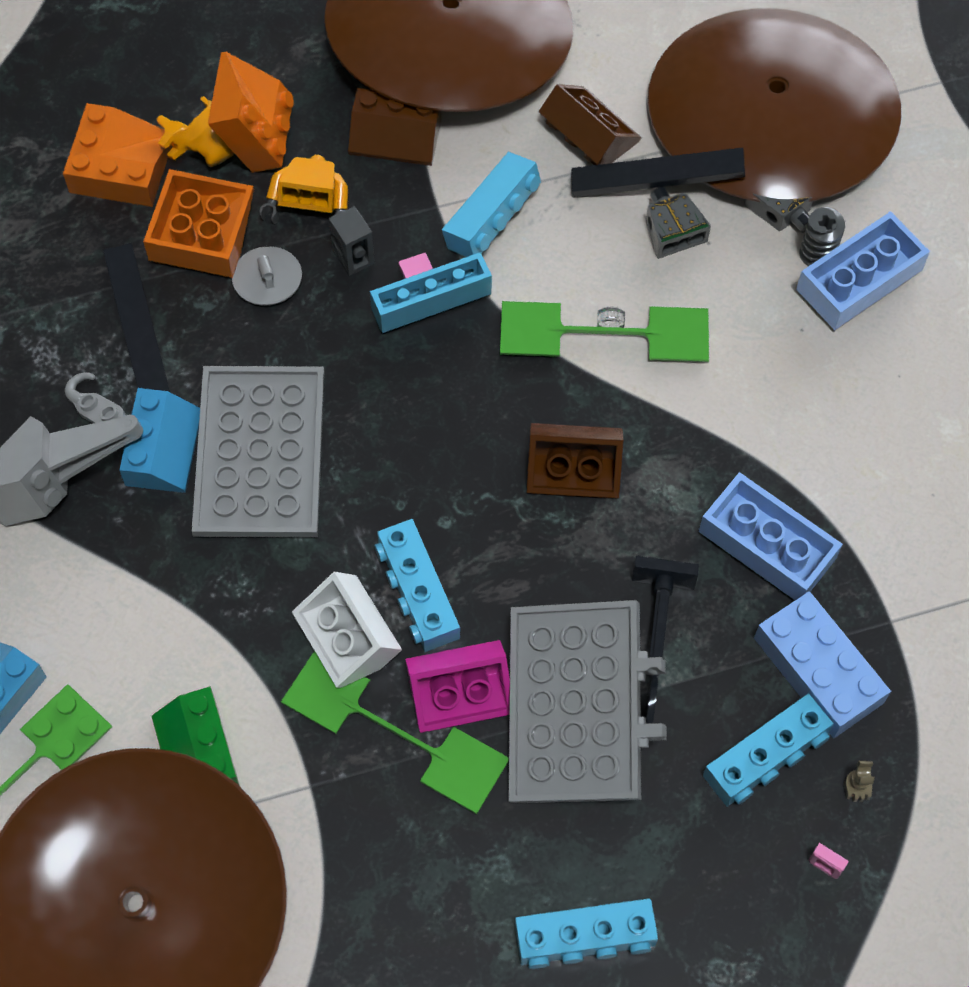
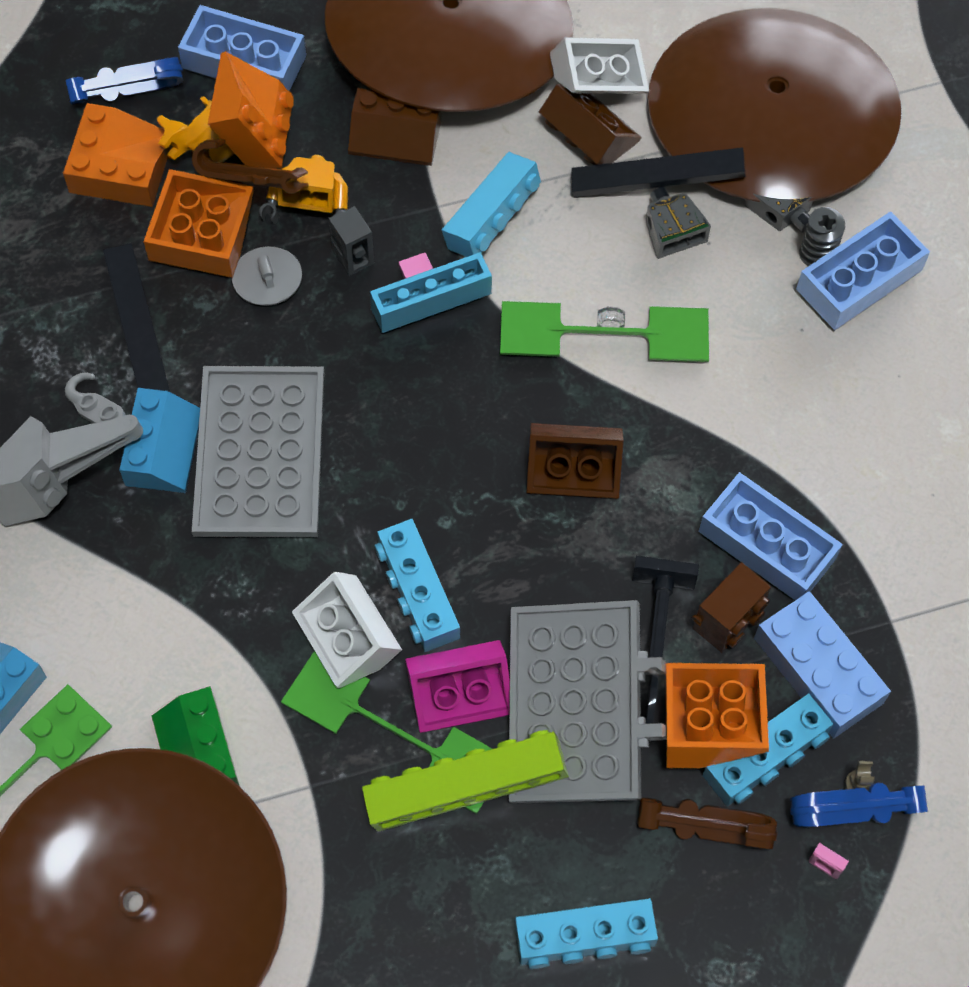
(127, 80): none -> piece
(244, 173): none -> reddish brown piece
(258, 44): none -> light blue brick
(464, 781): none -> lime brick
(600, 65): none -> white slope
(710, 822): none -> reddish brown piece
(714, 713): none -> orange slope
(732, 608): none -> reddish brown brick
(856, 805): none -> blue piece

